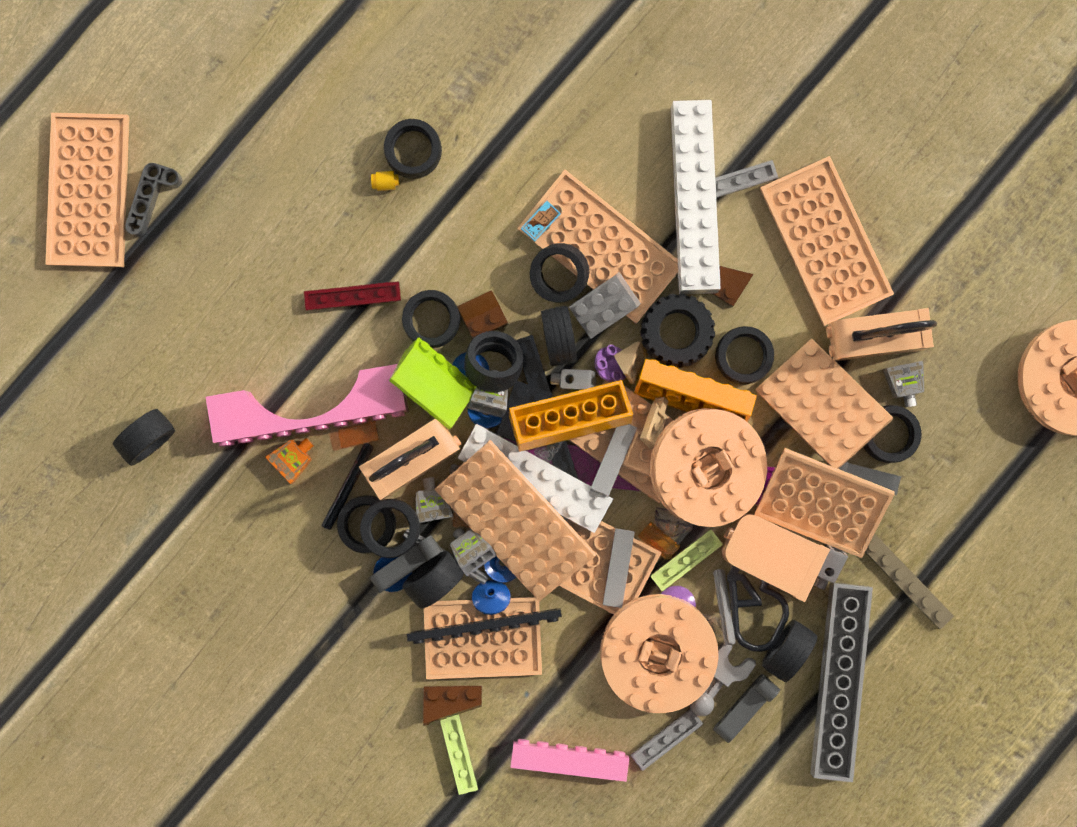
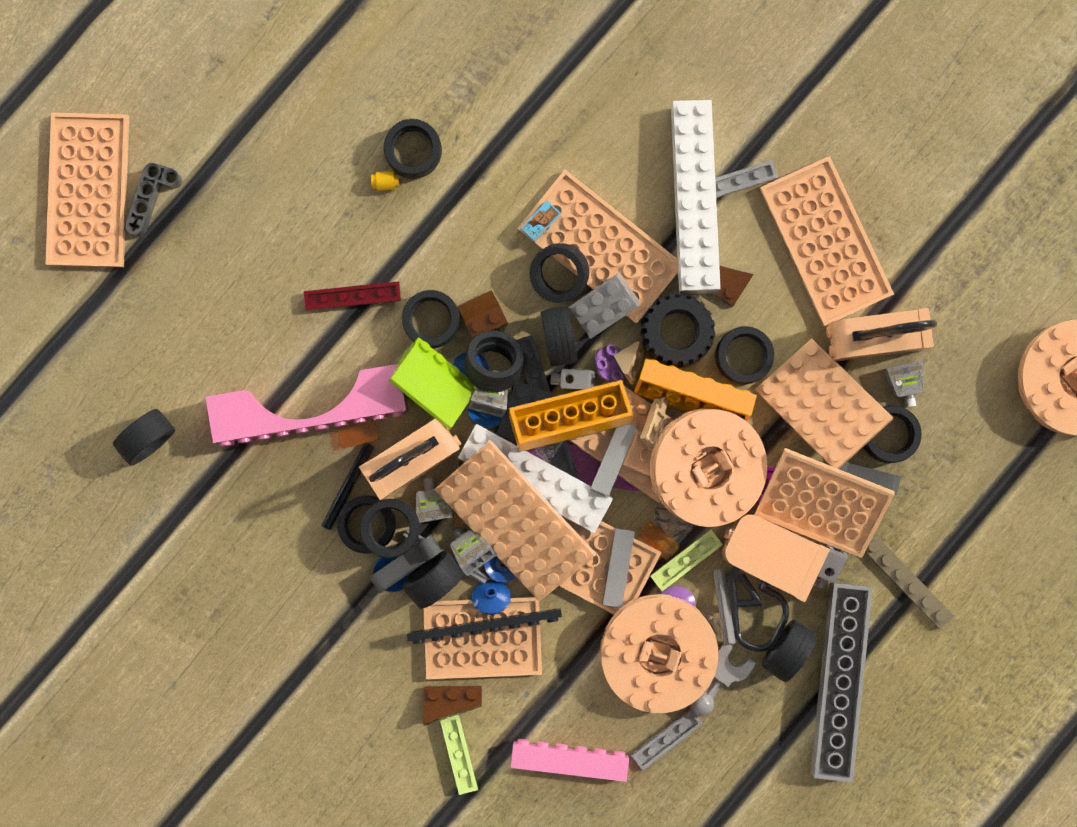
(291, 459): orange torso -> none
(746, 707): dark grey beam -> none

